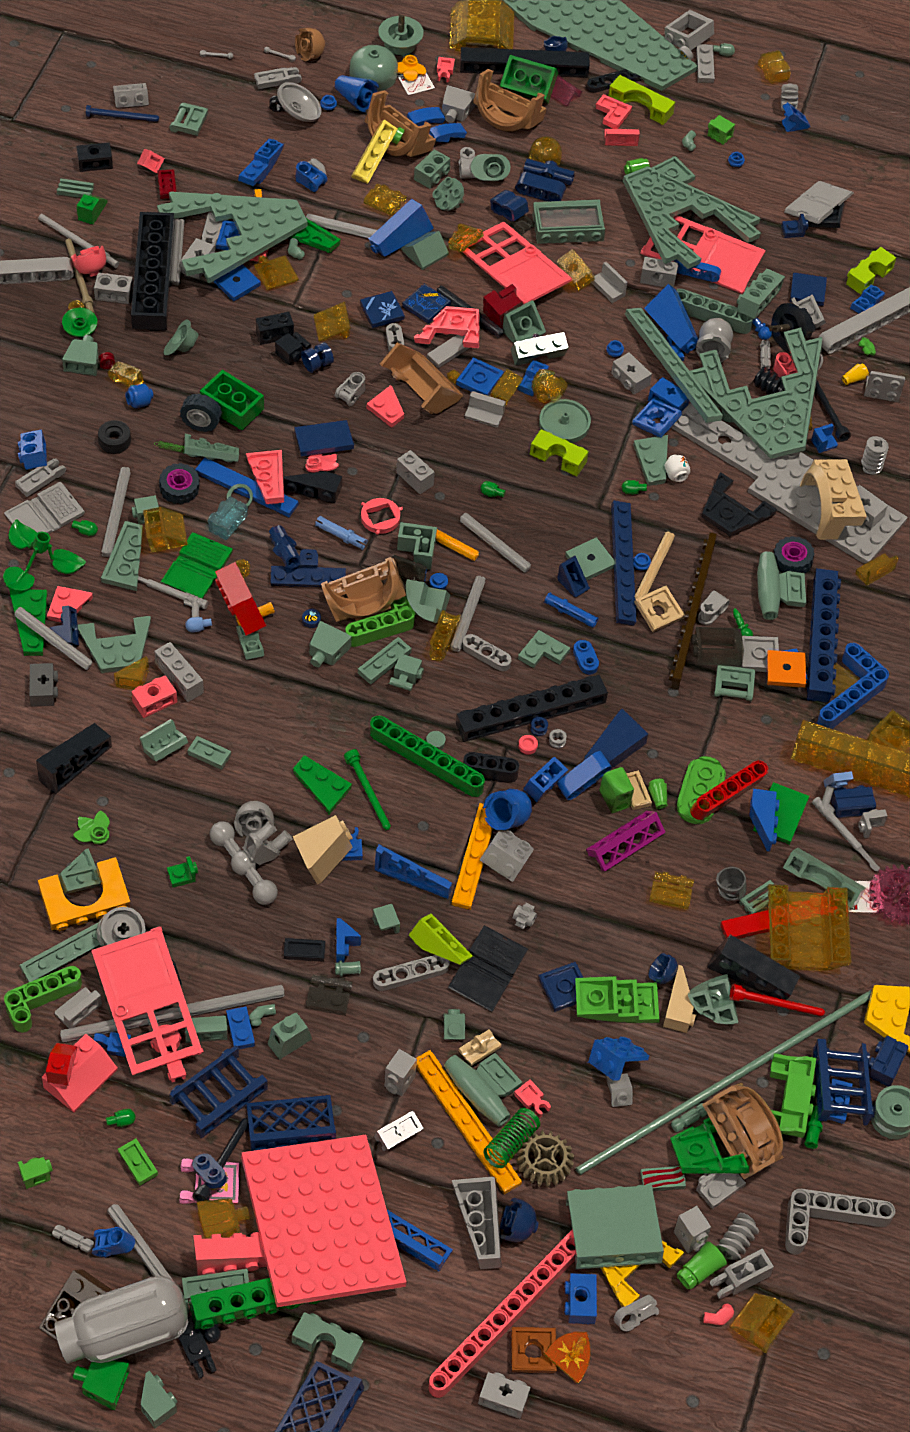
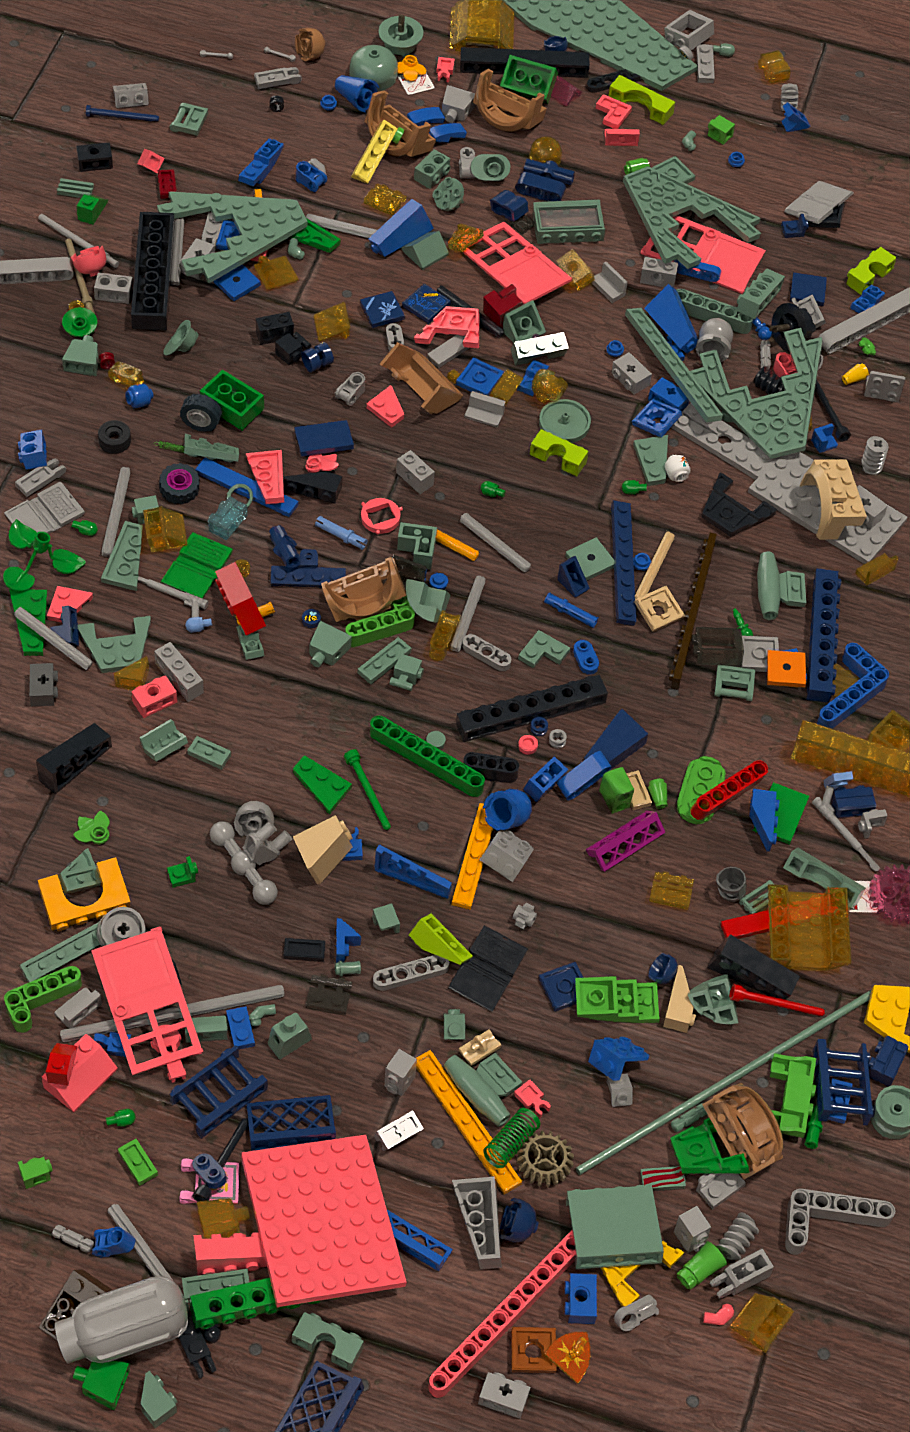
(298, 102): light grey dish -> none
(712, 608): light grey piece -> none
(794, 555): black wheel -> none

